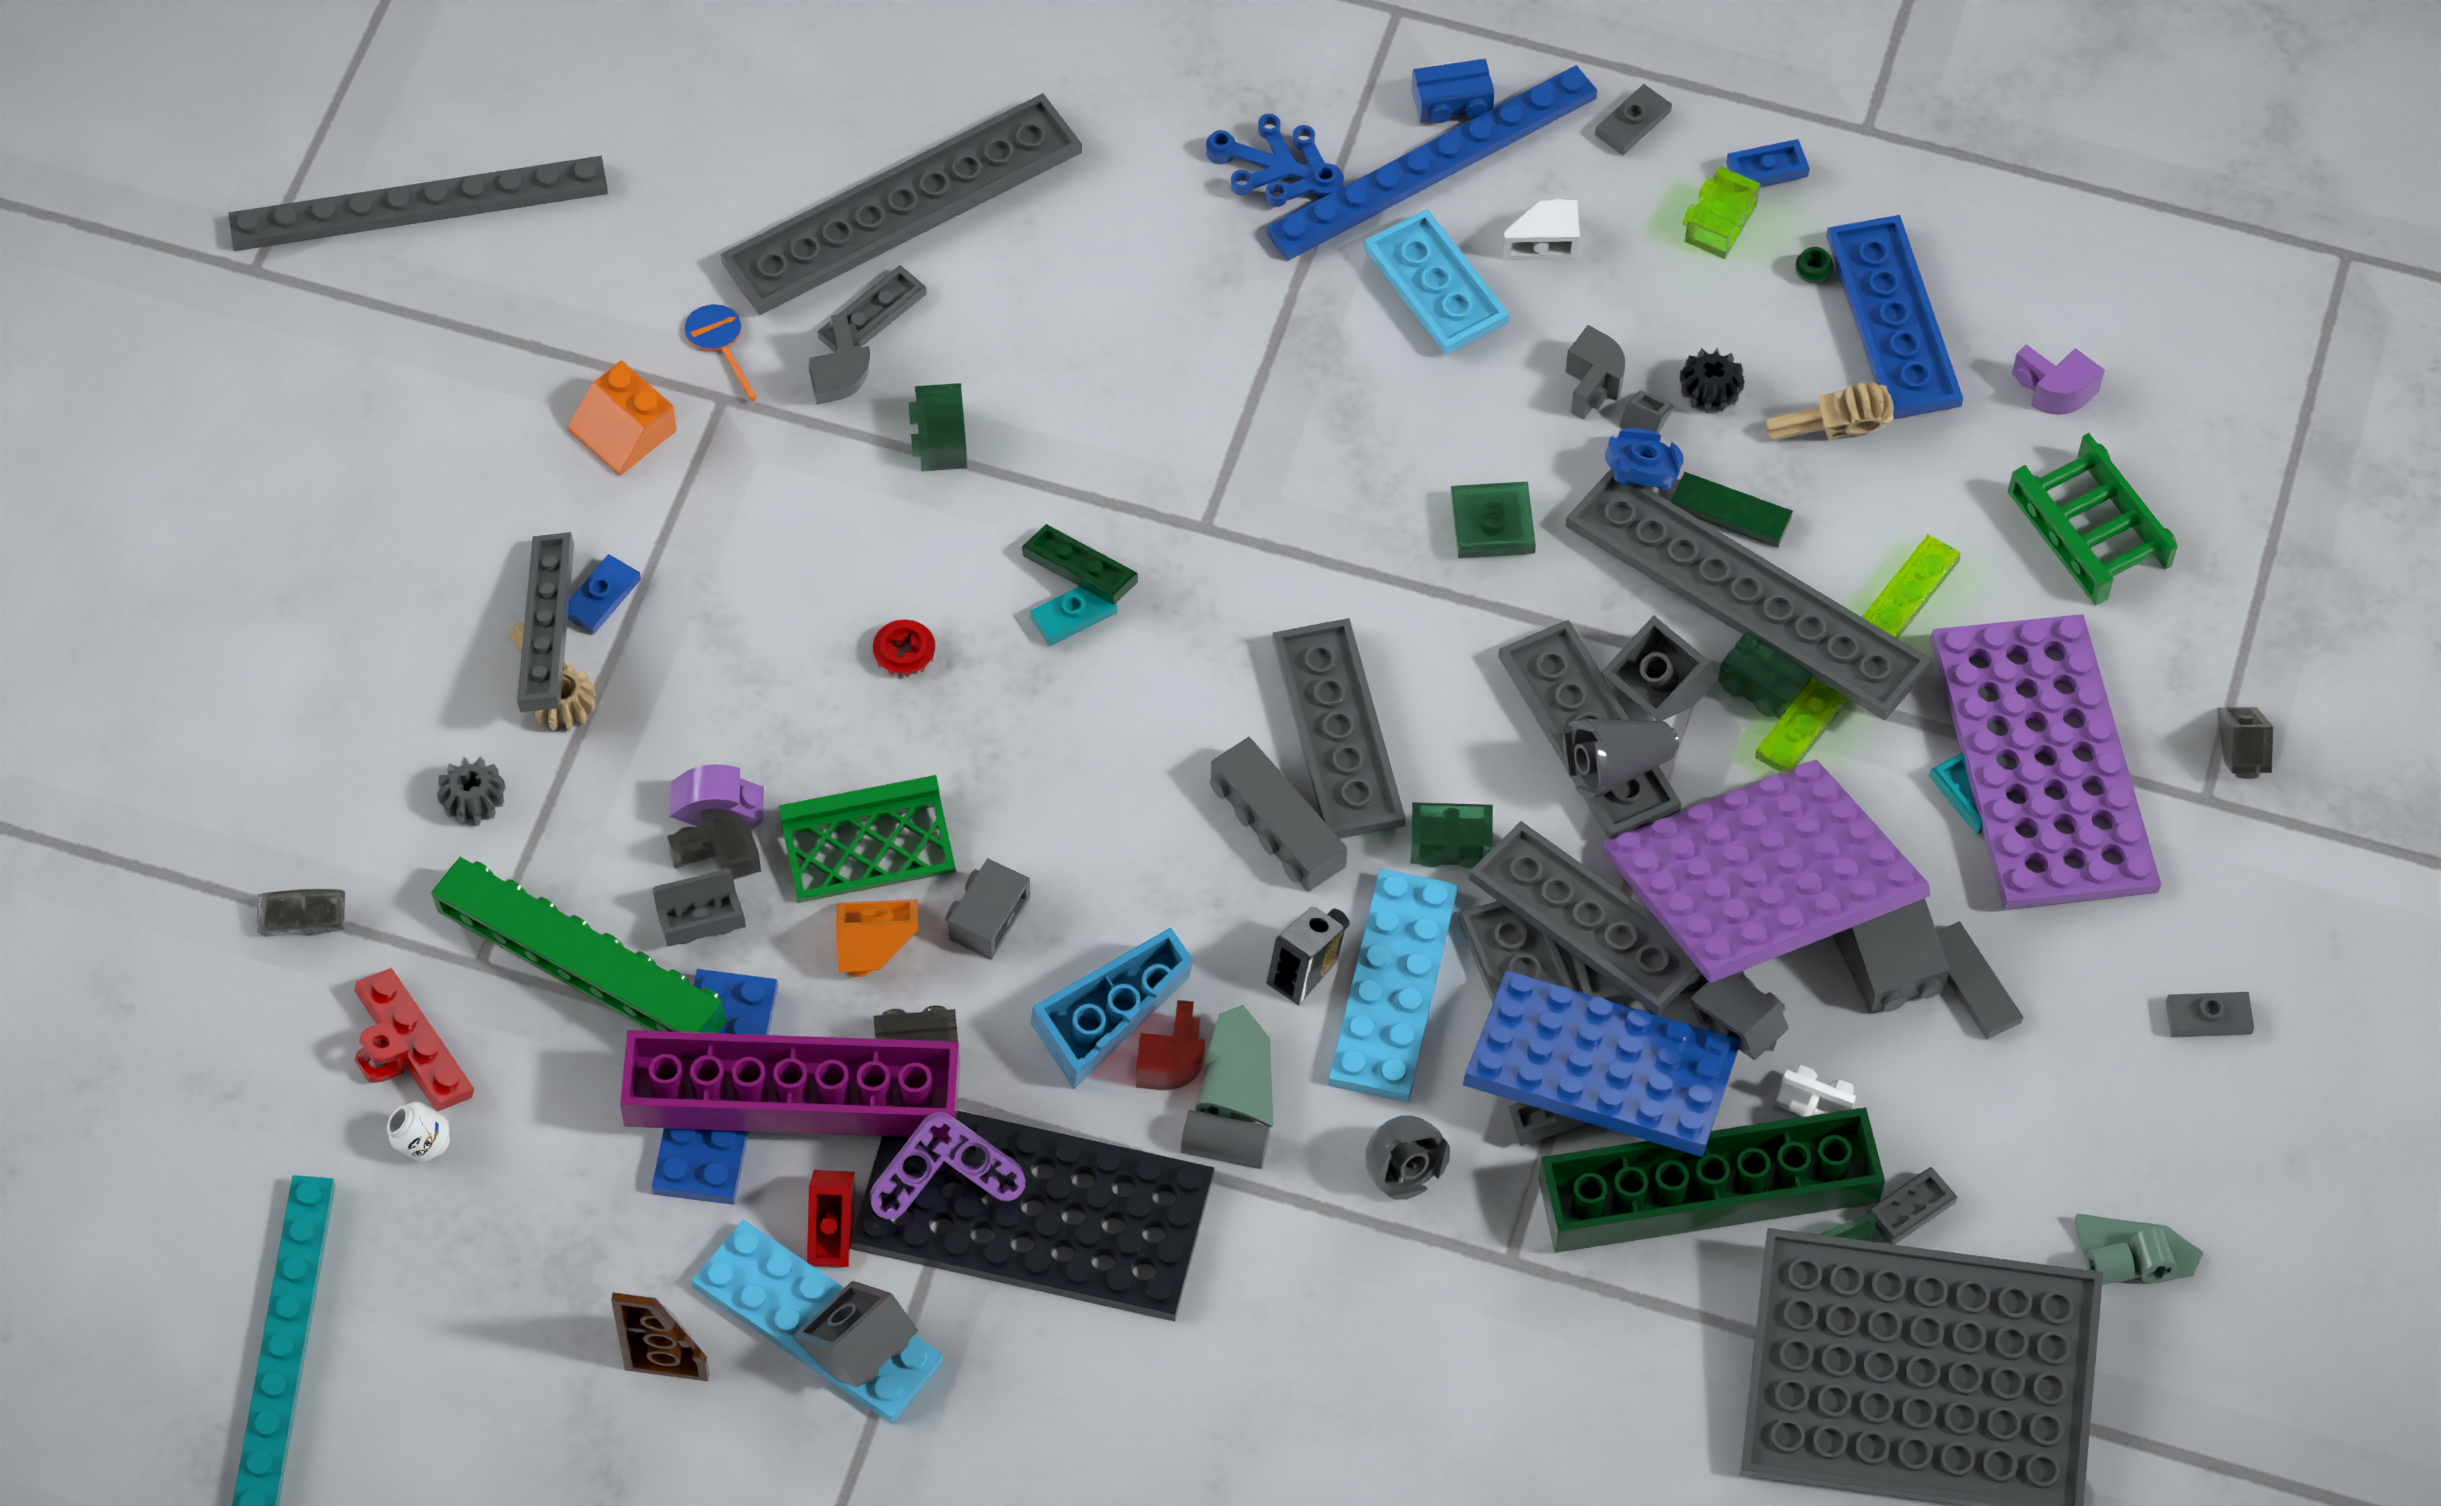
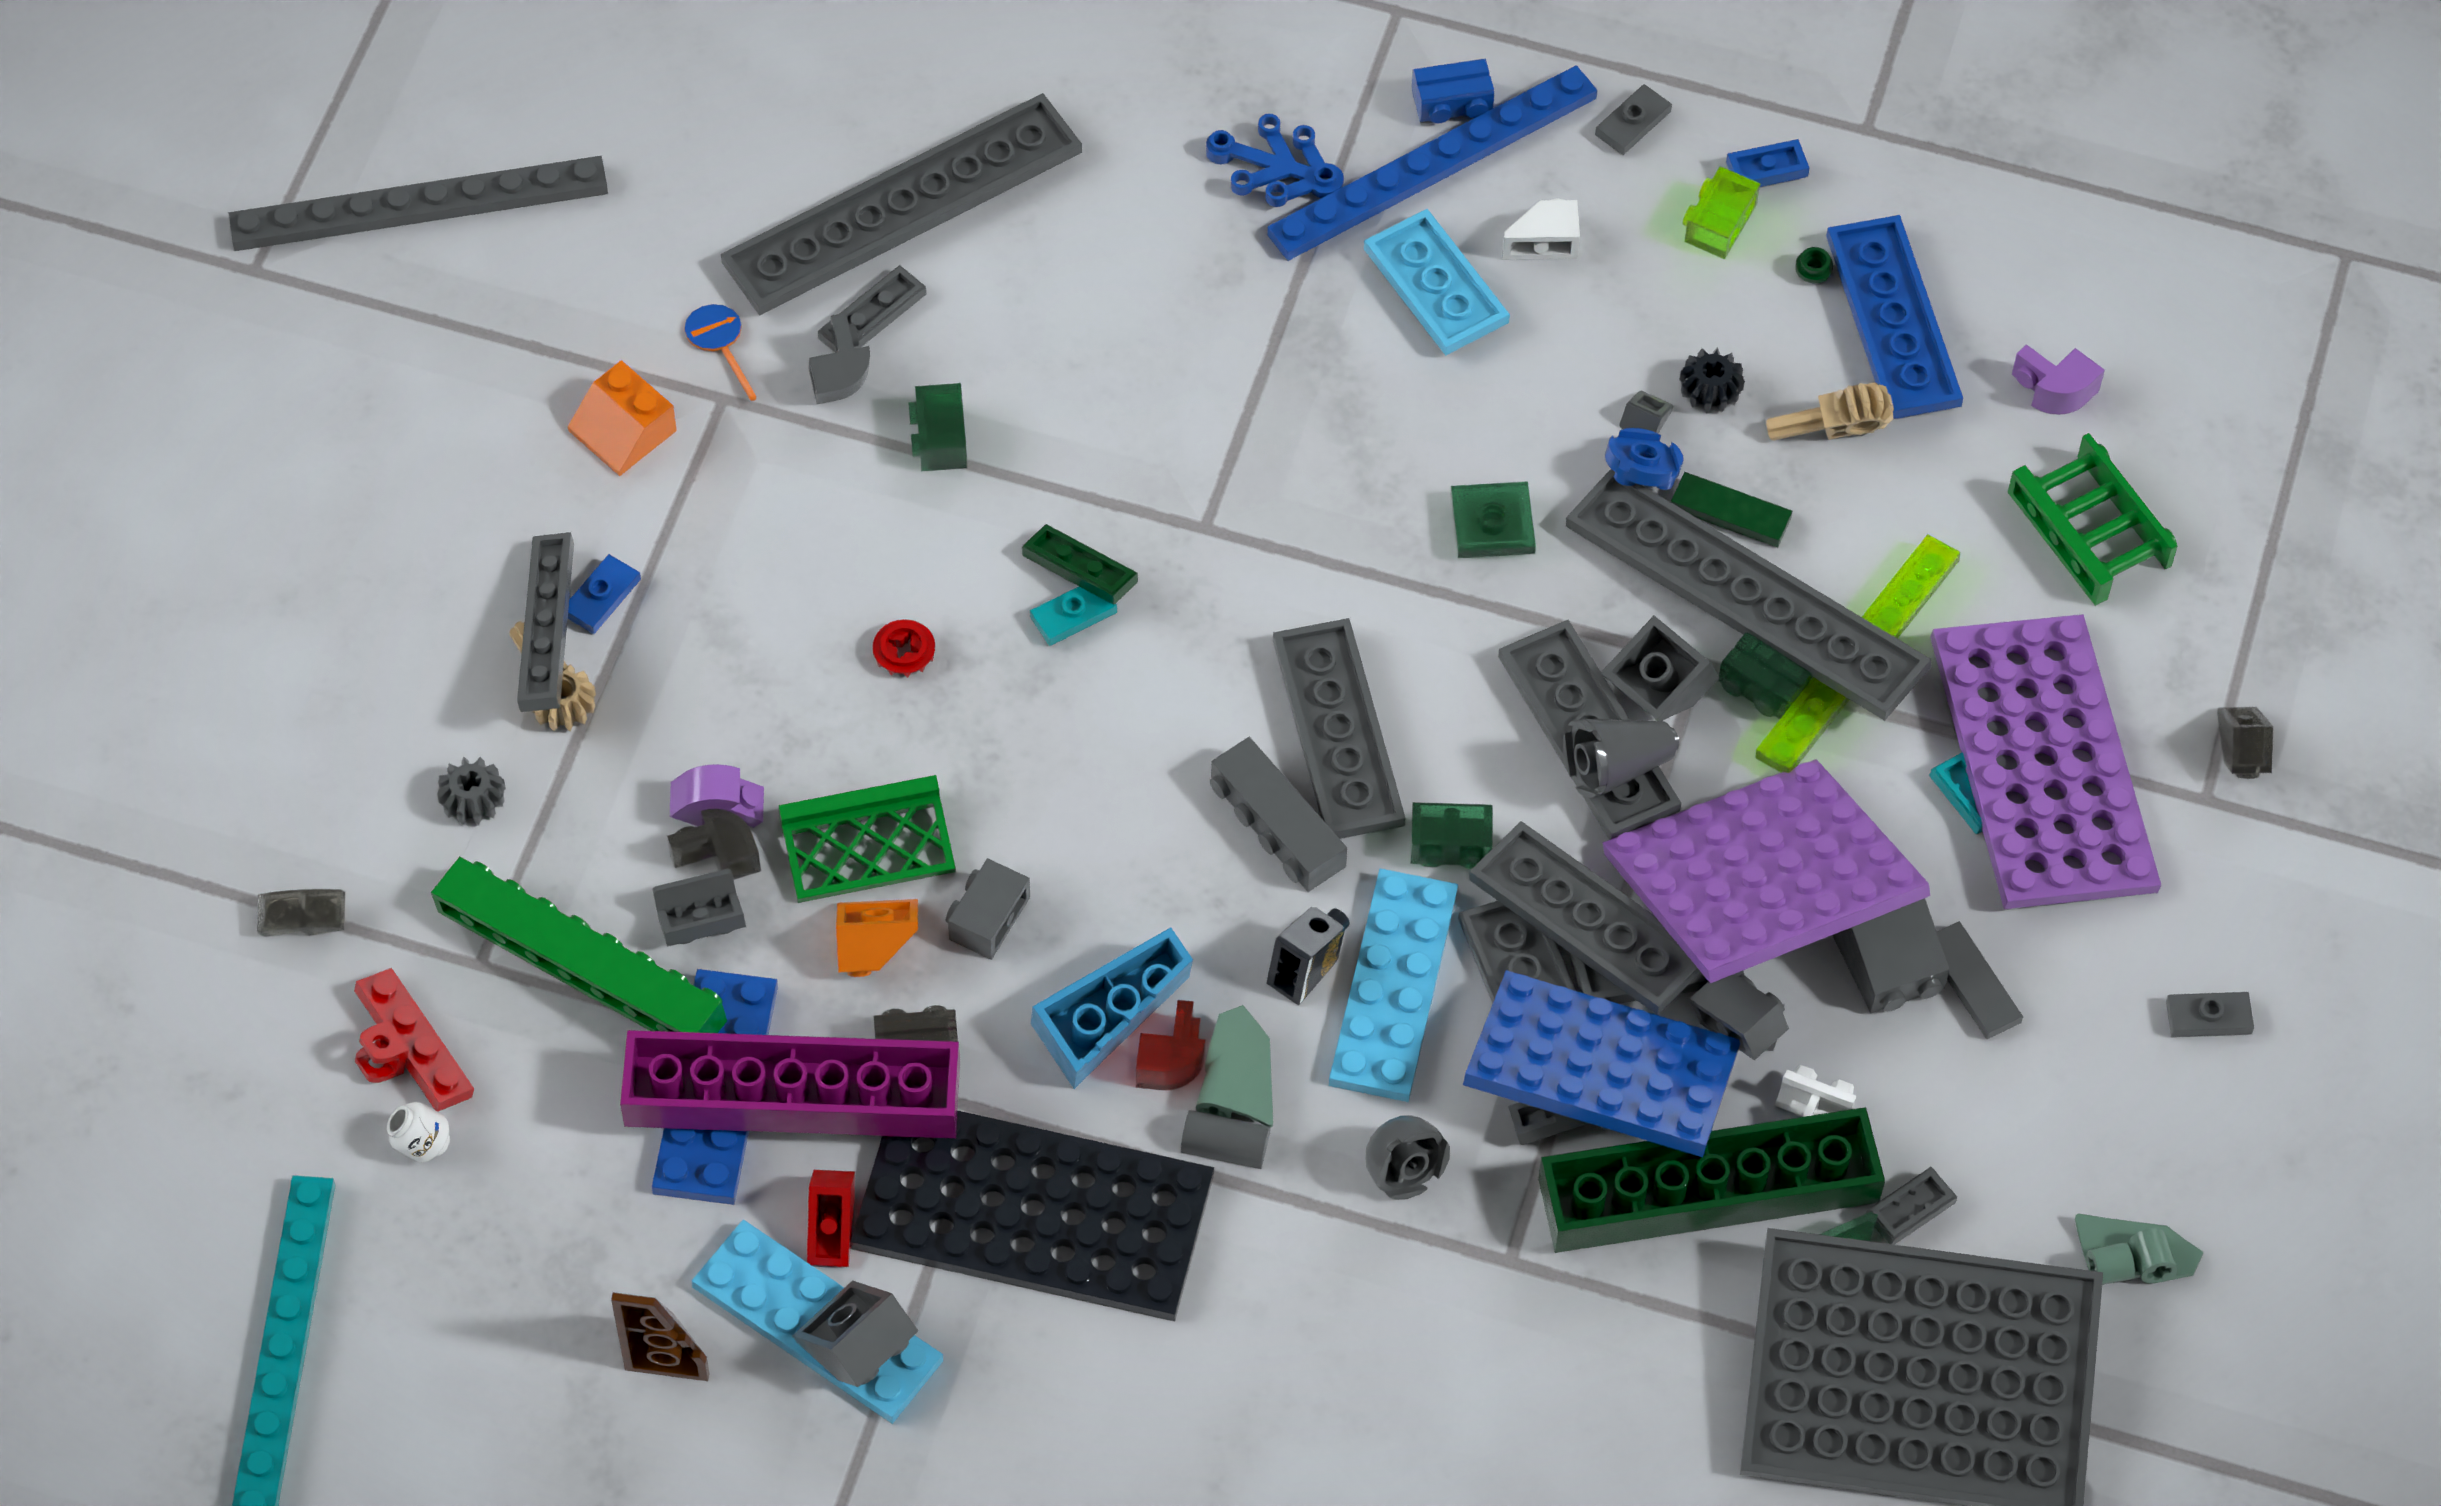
(949, 1151): medium lavender beam -> none
(1600, 368): dark grey brick -> none

